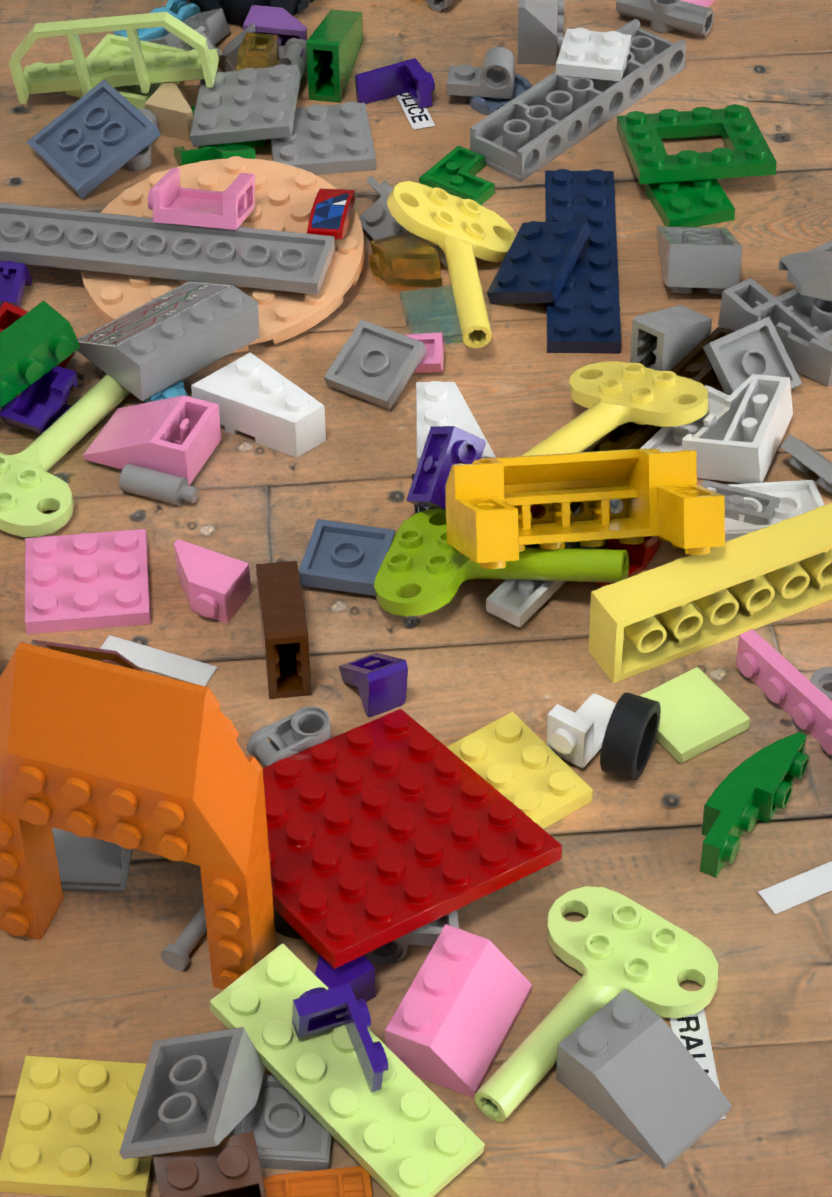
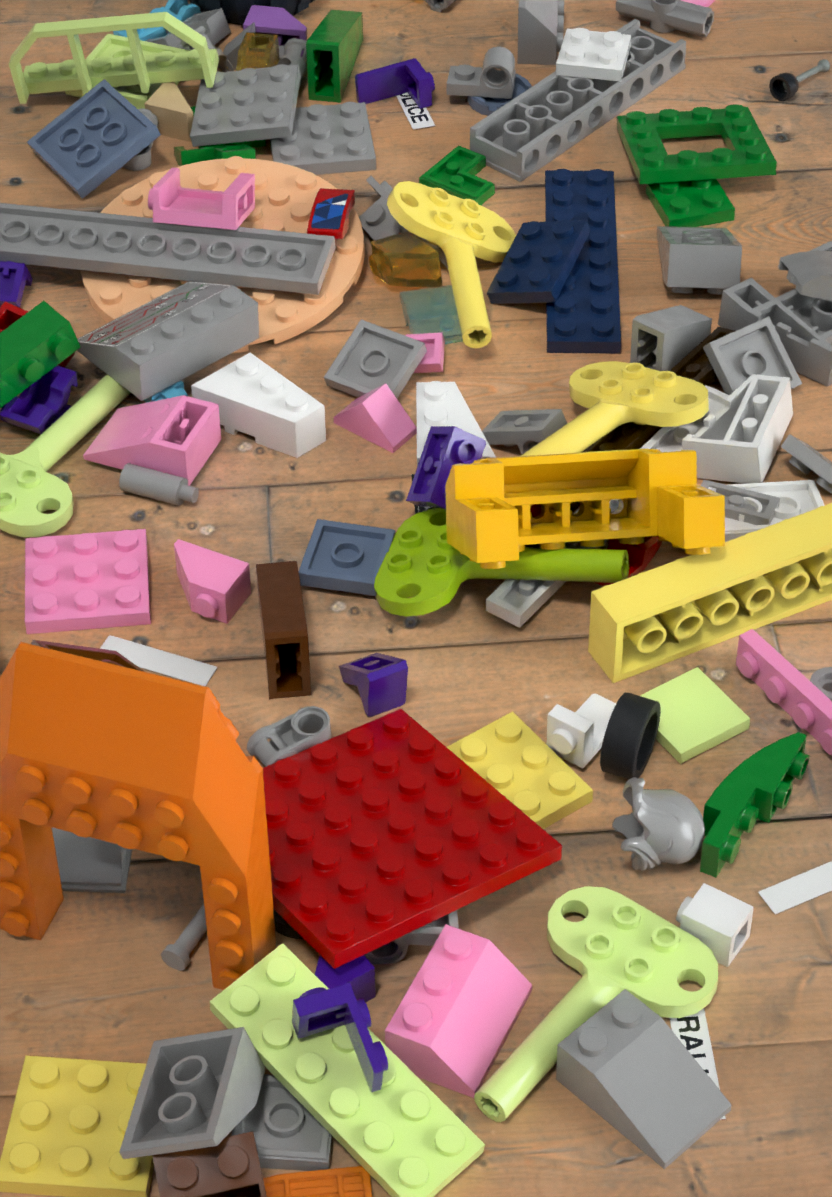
(378, 419): none -> bright pink slope
(523, 427): none -> light grey plate
(660, 828): none -> light grey hair
(717, 921): none -> white brick
(786, 84): none -> black hinge

